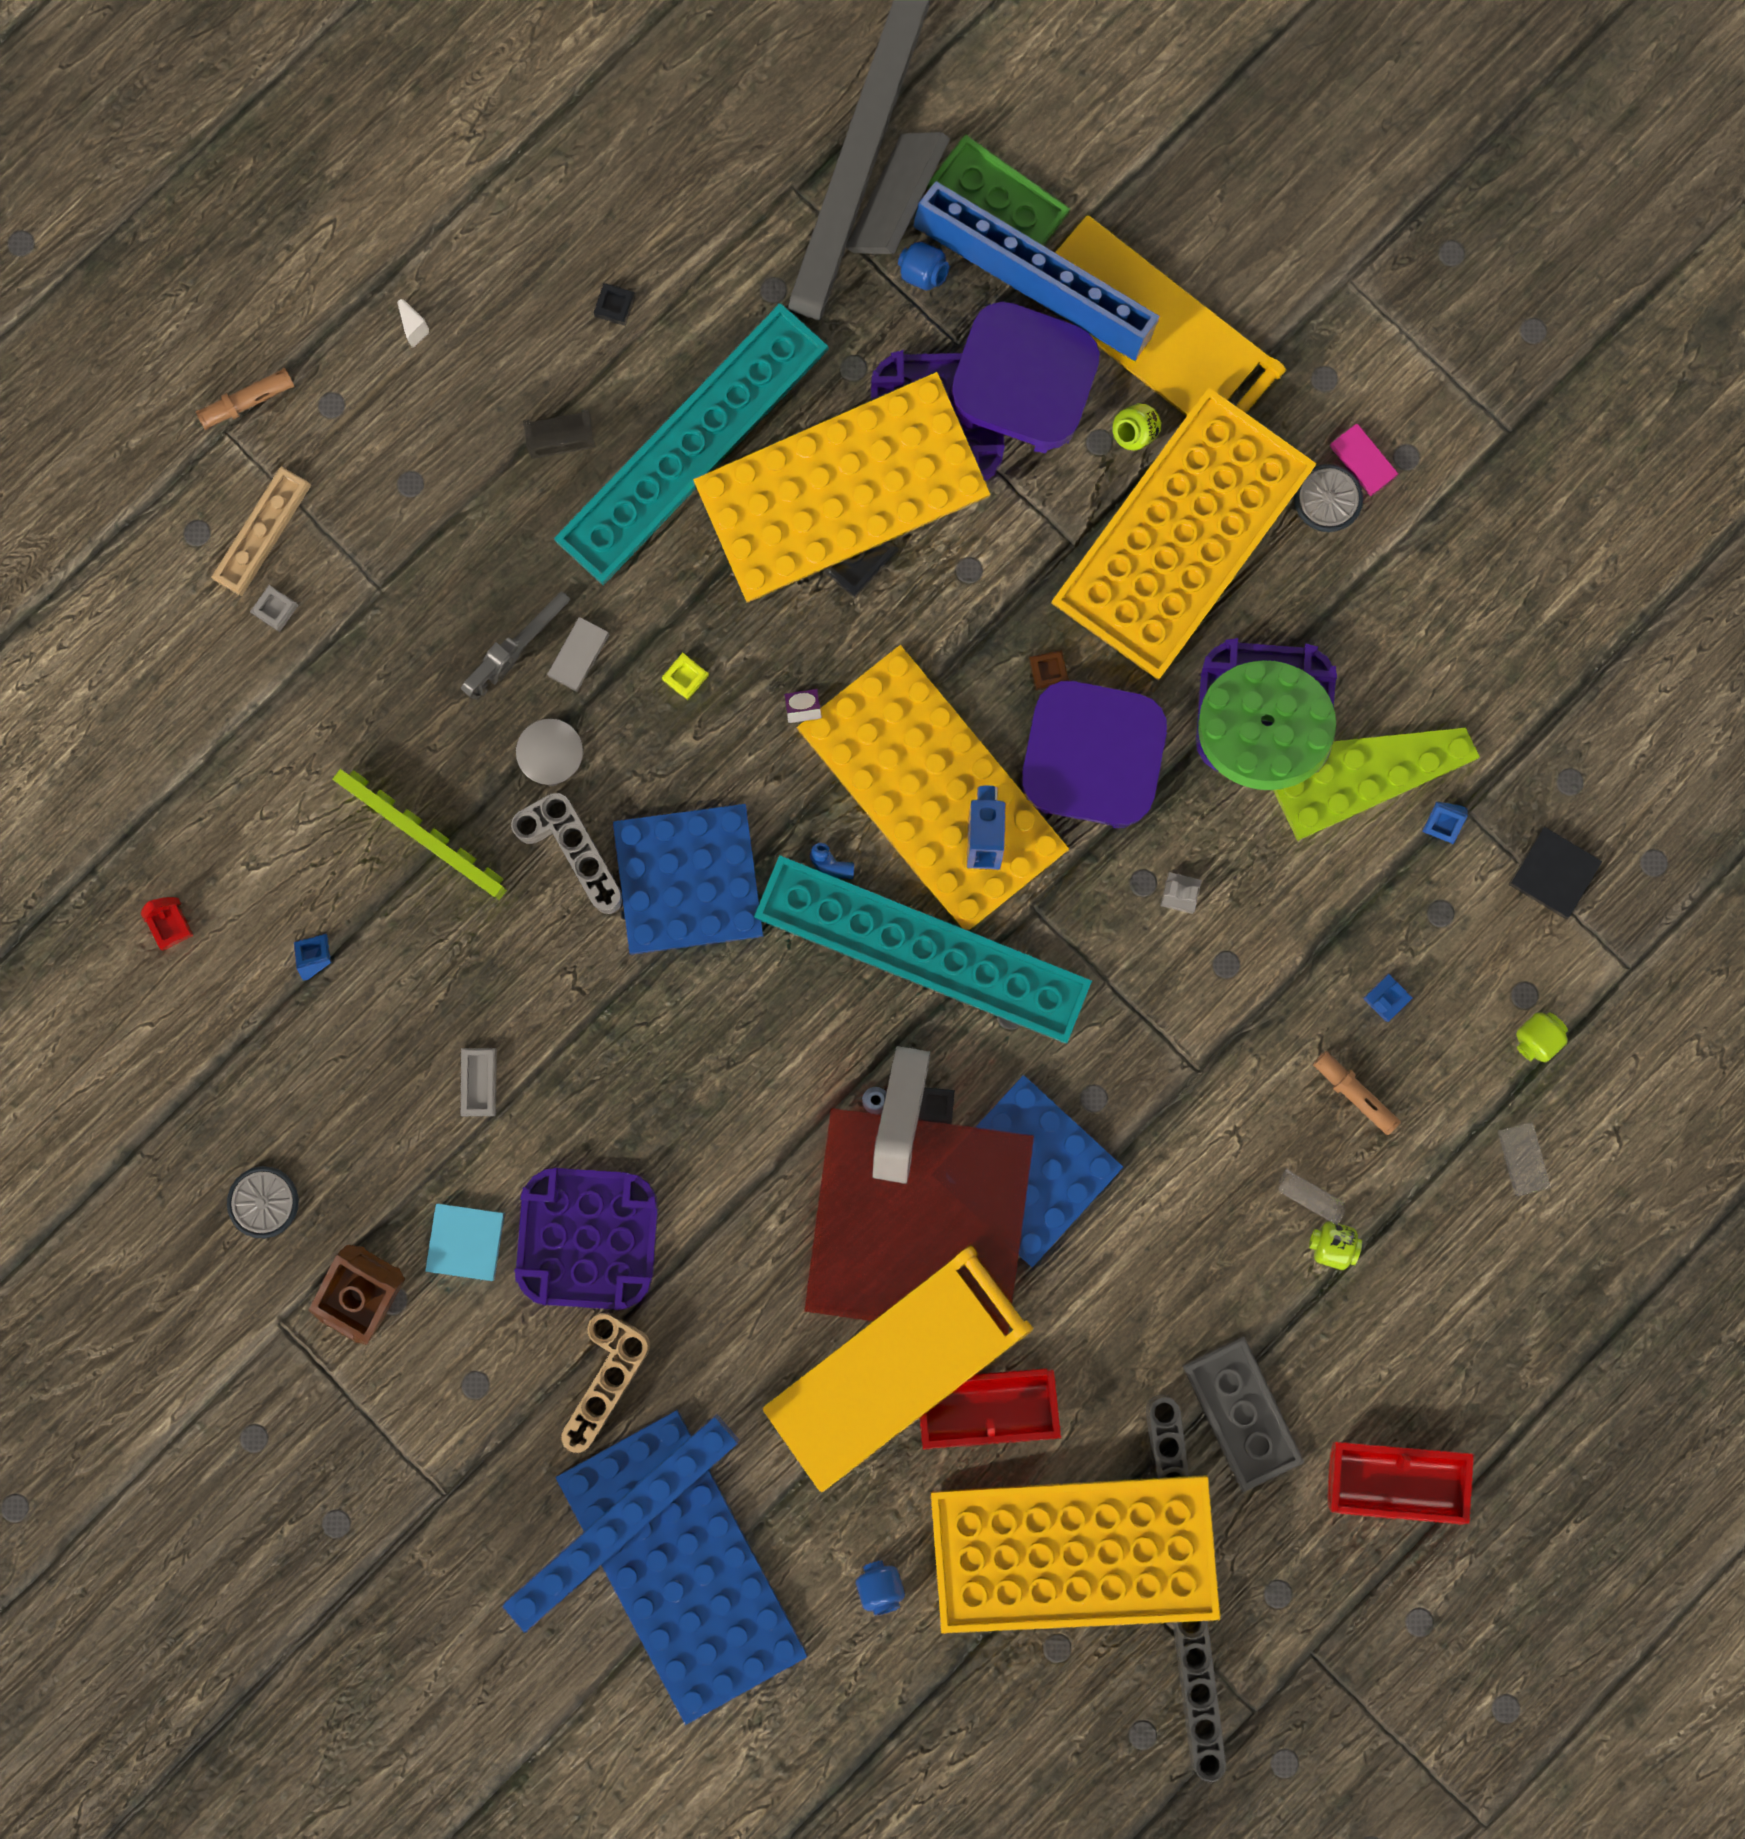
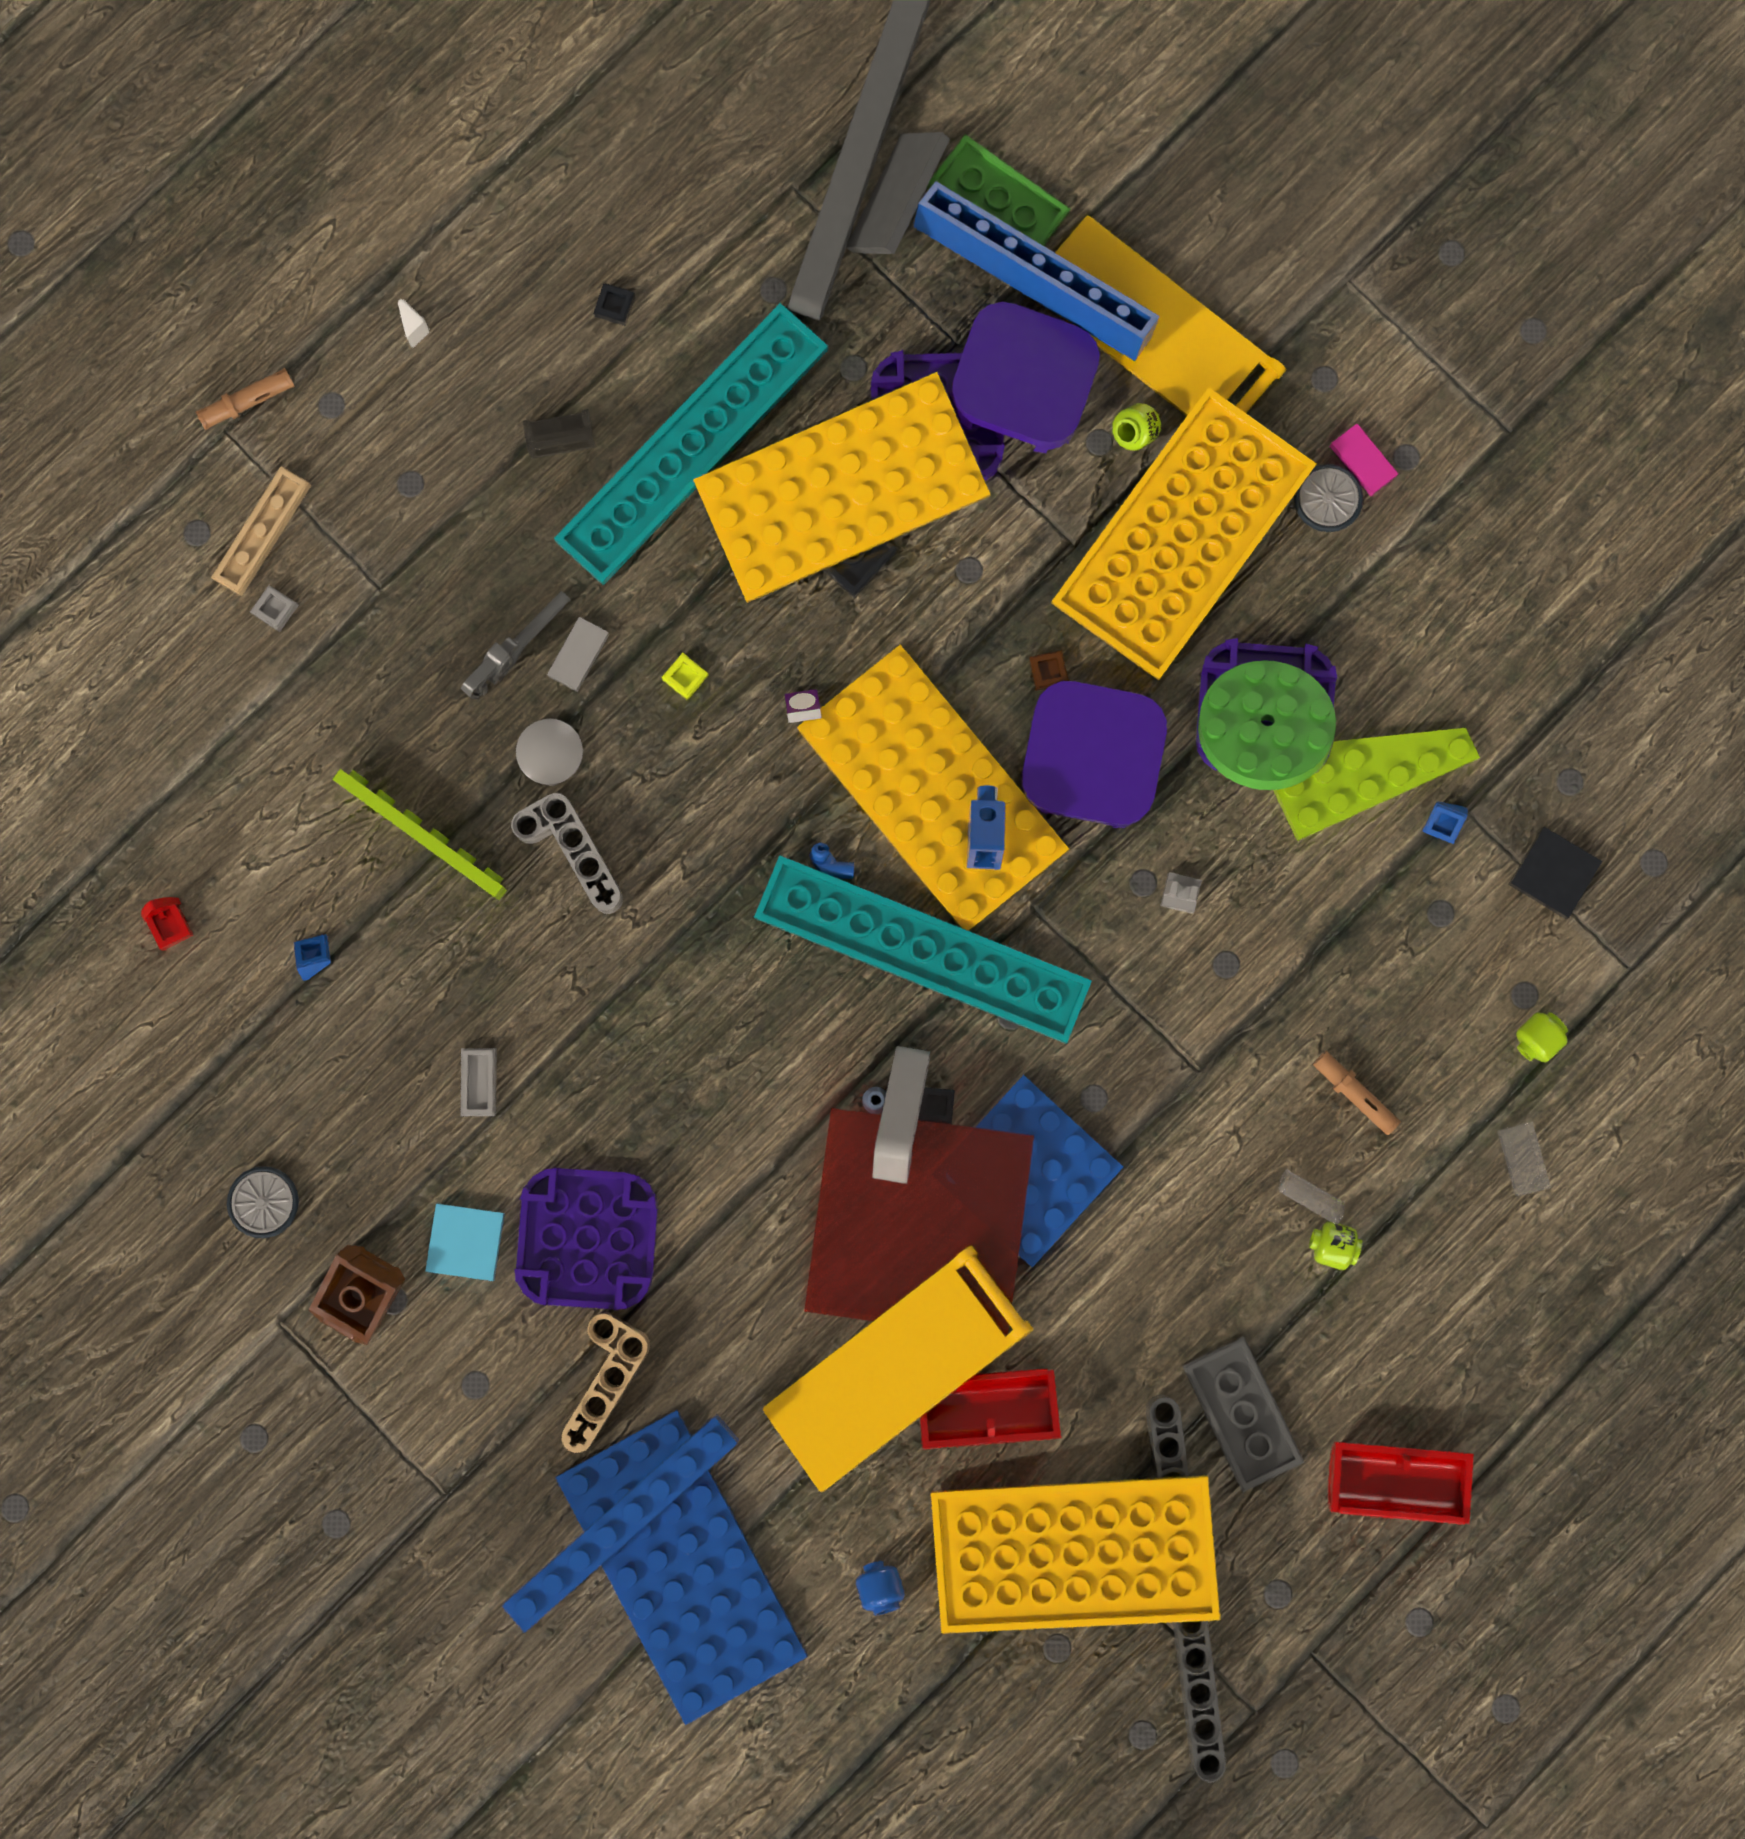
(687, 879): blue plate -> none
(923, 266): blue head -> none
(1387, 998): blue tile -> none

